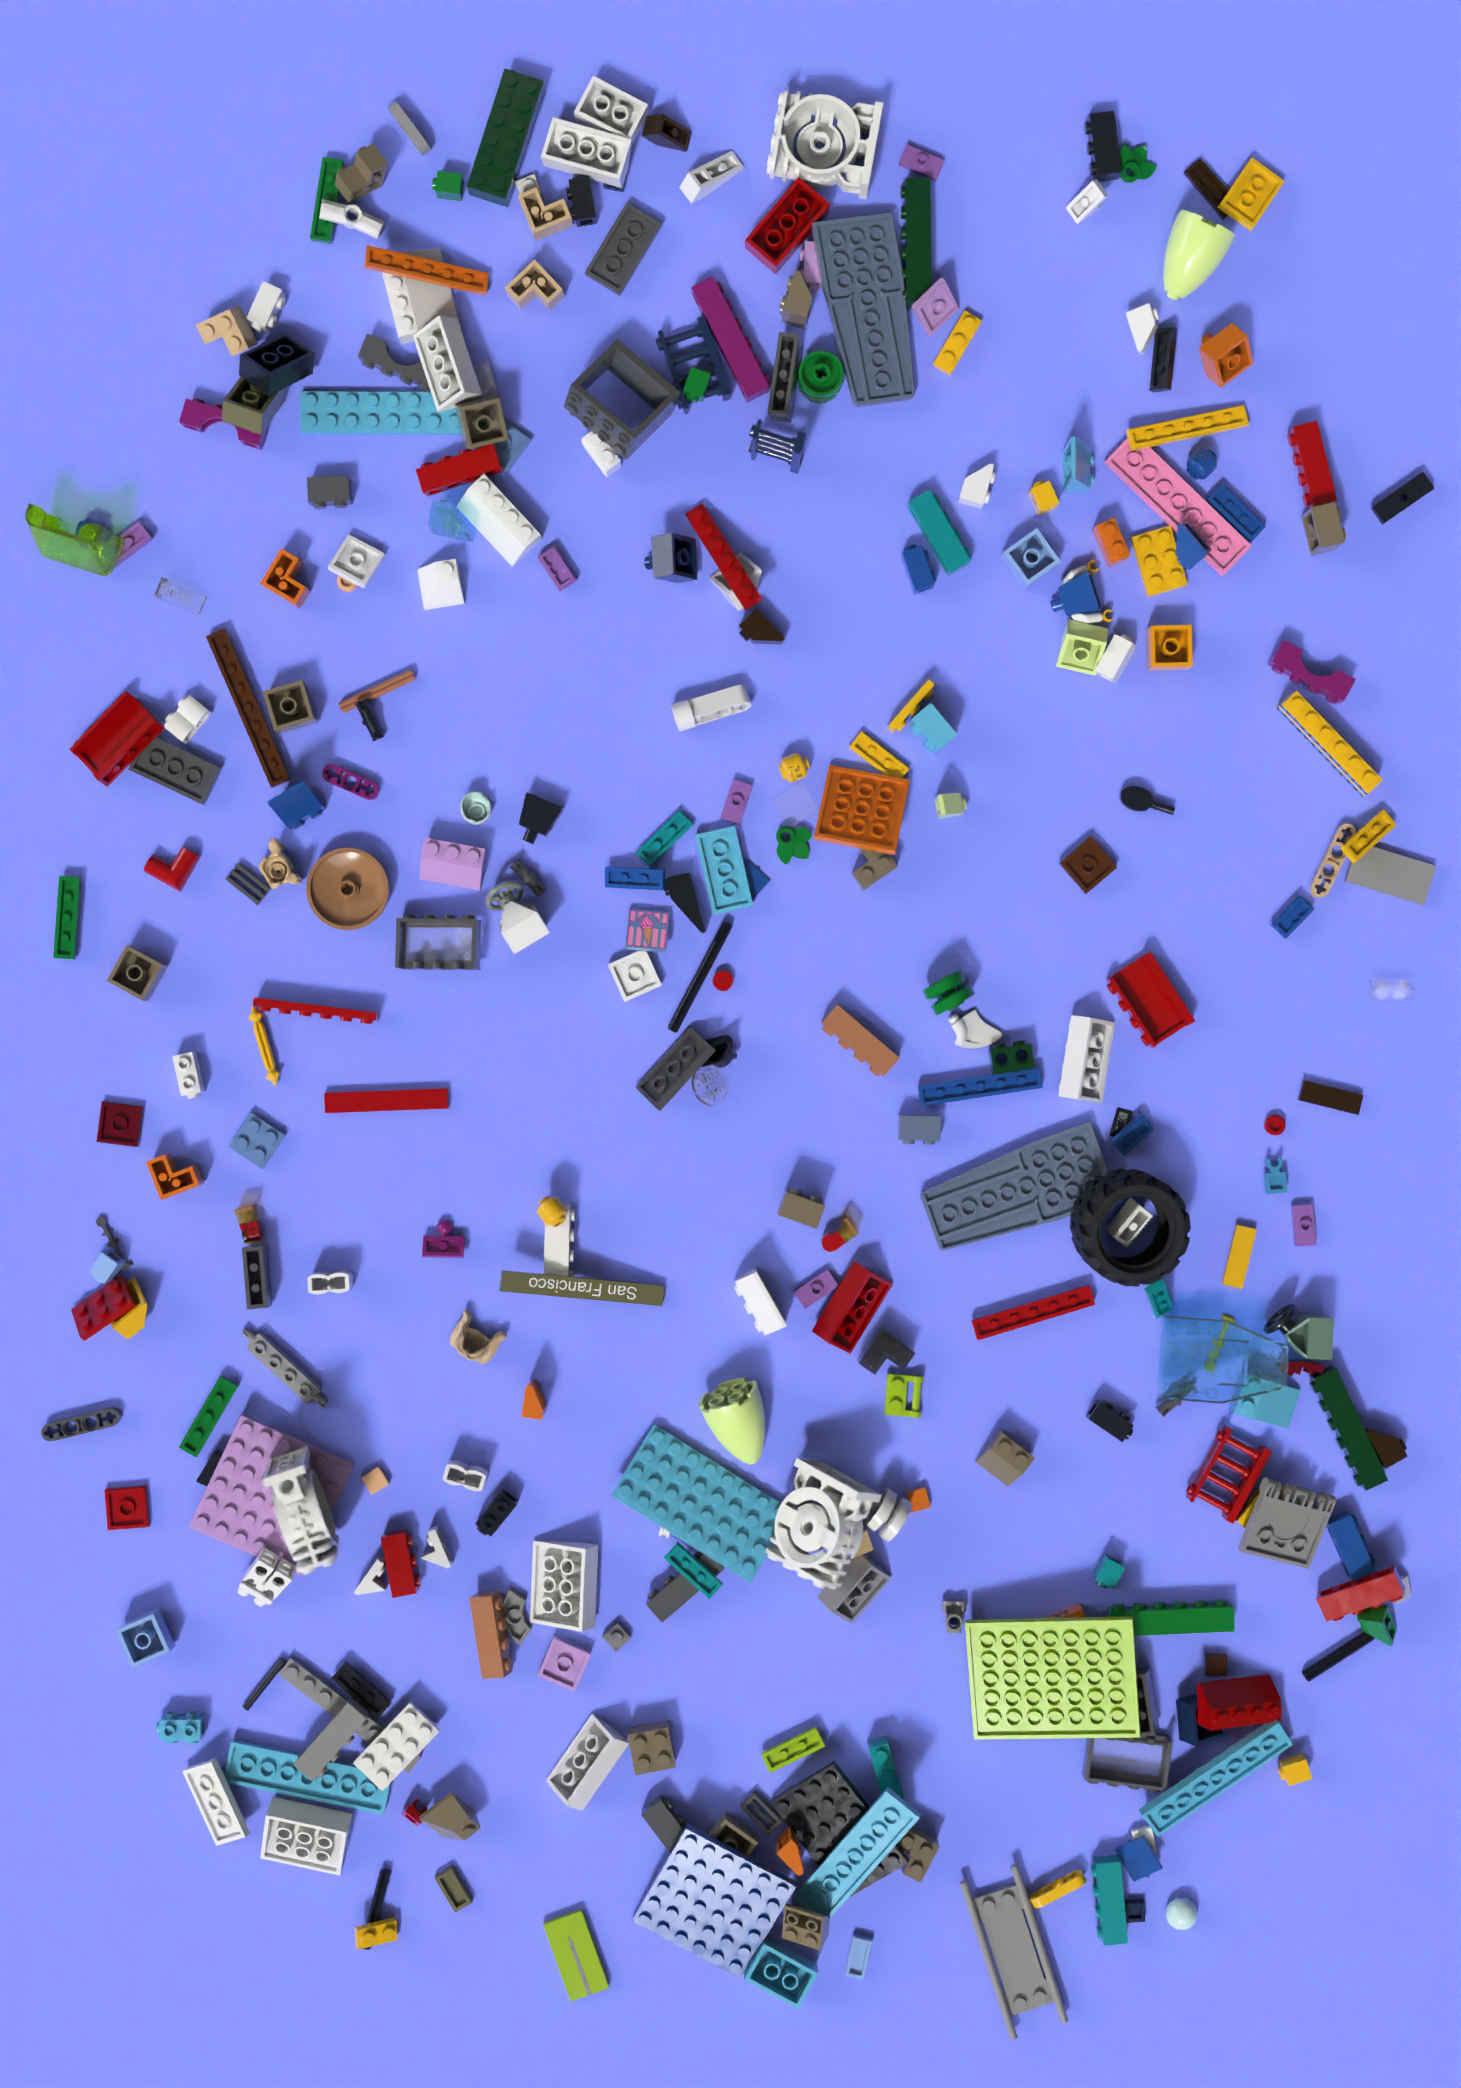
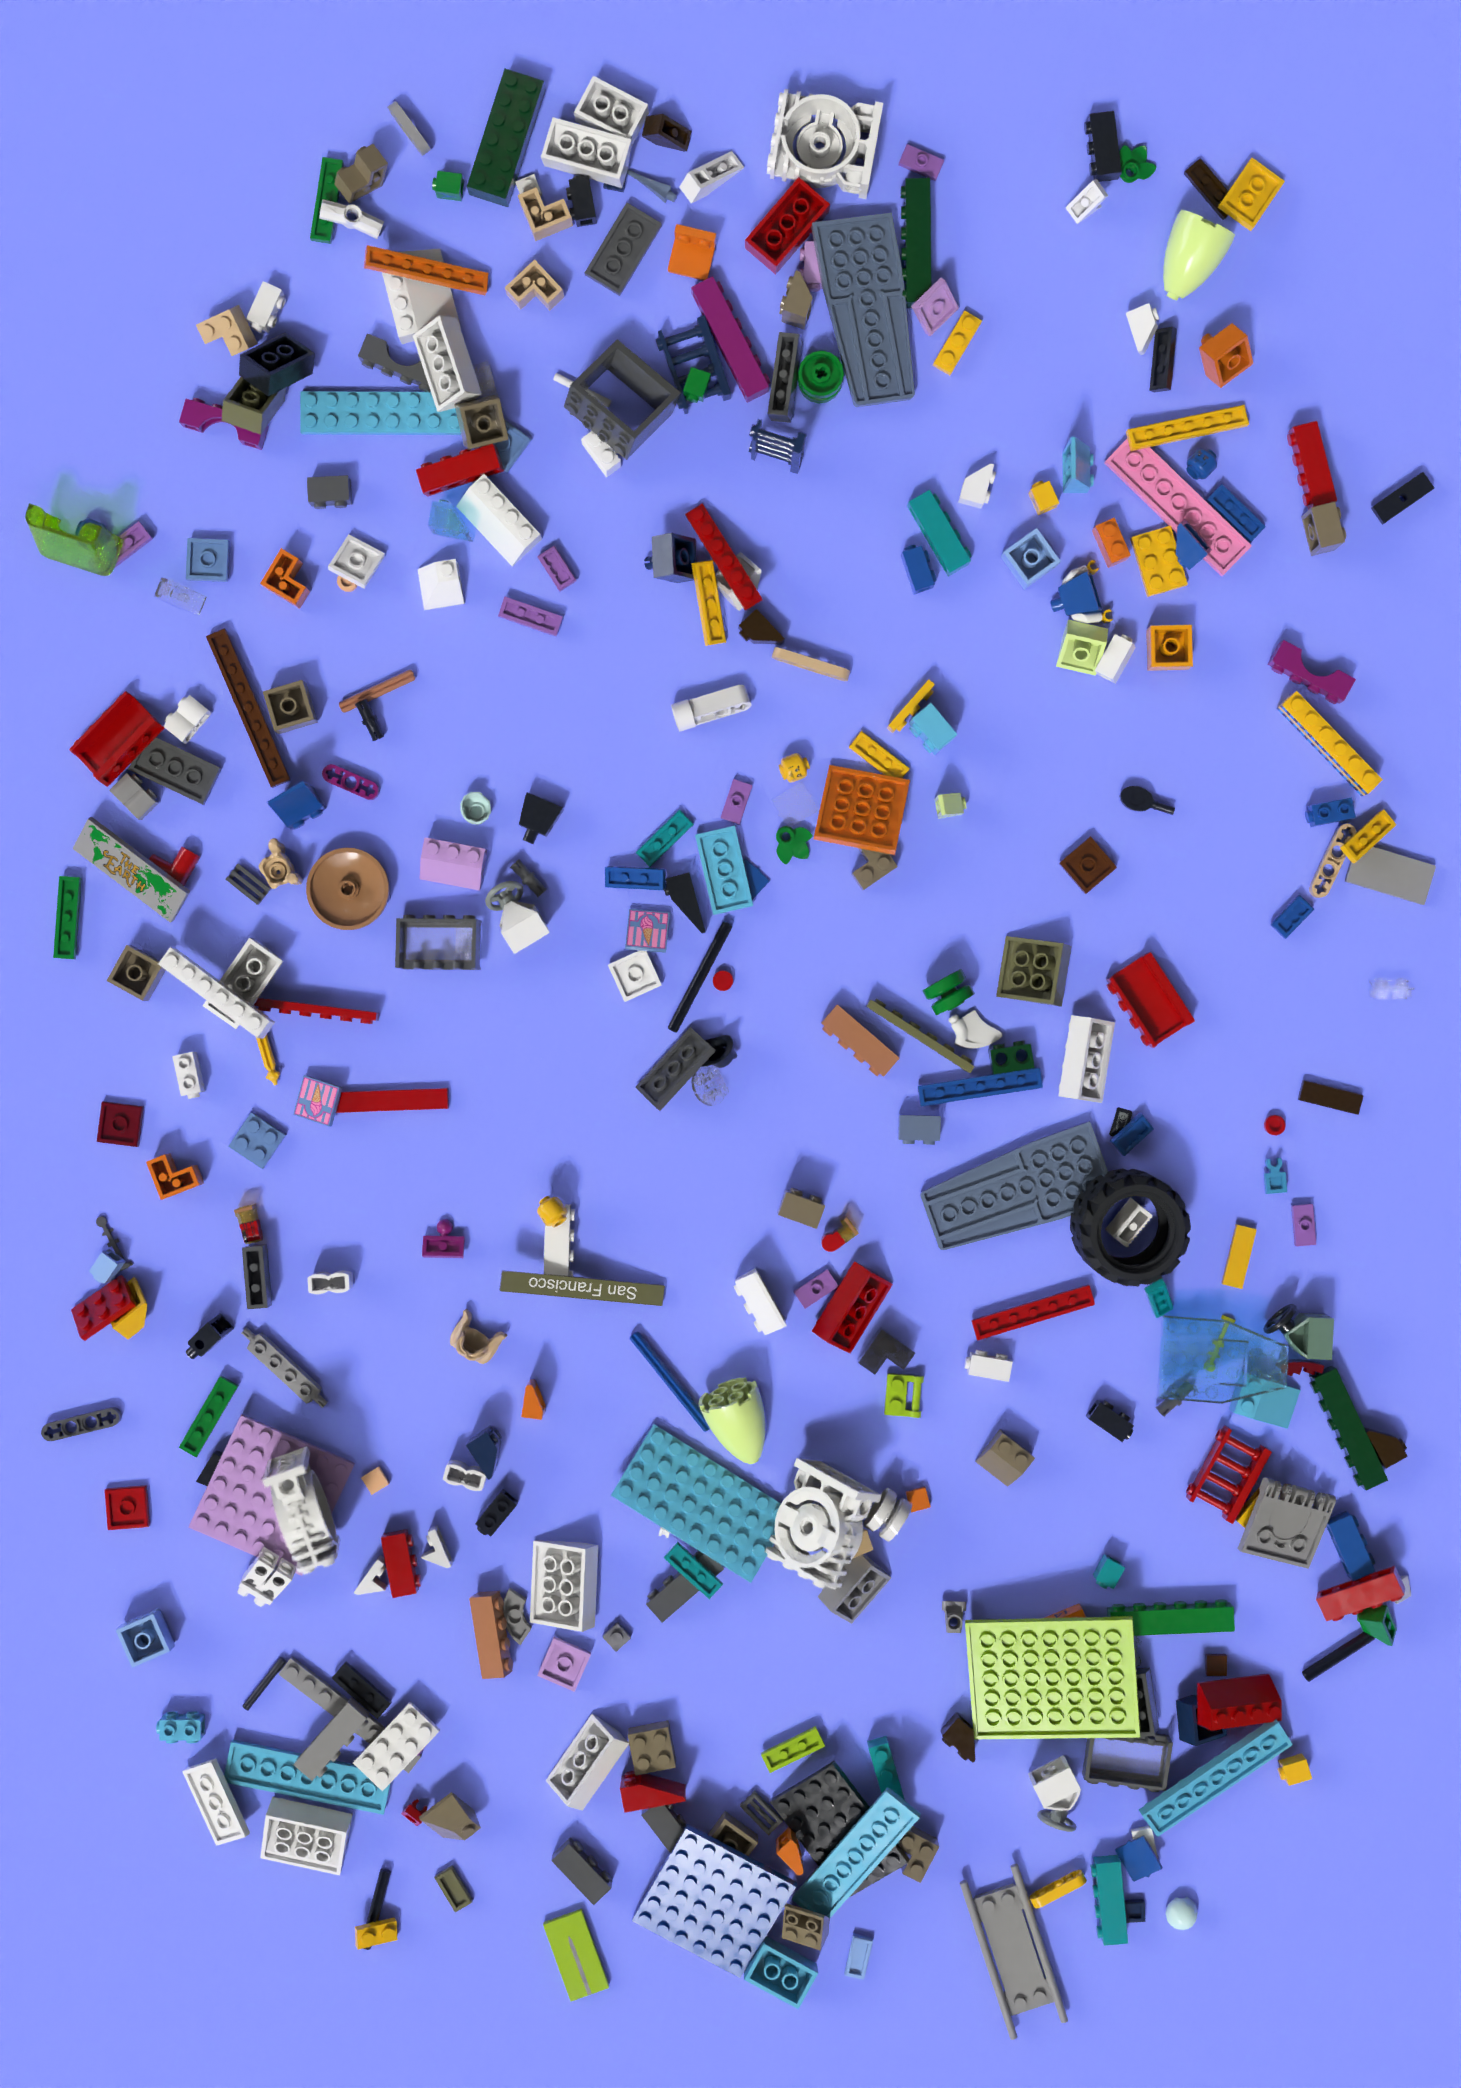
(131, 869): none -> light grey tile
(134, 796): none -> light grey brick
(207, 560): none -> medium blue plate
(208, 1336): none -> black torso
(216, 993): none -> white brick
(248, 975): none -> white slope
(317, 1100): none -> tile
(486, 1449): none -> dark blue slope
(530, 616): none -> medium lavender plate
(567, 382): none -> white bar
(582, 1870): none -> dark grey brick
(649, 1791): none -> red slope
(660, 189): none -> sand blue piece
(669, 1379): none -> blue axle
(692, 252): none -> orange bracket
(708, 602): none -> yellow tile
(810, 664): none -> tan beam
(913, 1030): none -> olive plate
(960, 1735): none -> dark brown slope
(987, 1366): none -> white brick
(1034, 971): none -> olive slope
(1056, 1791): none -> white piece
(1330, 812): none -> blue brick

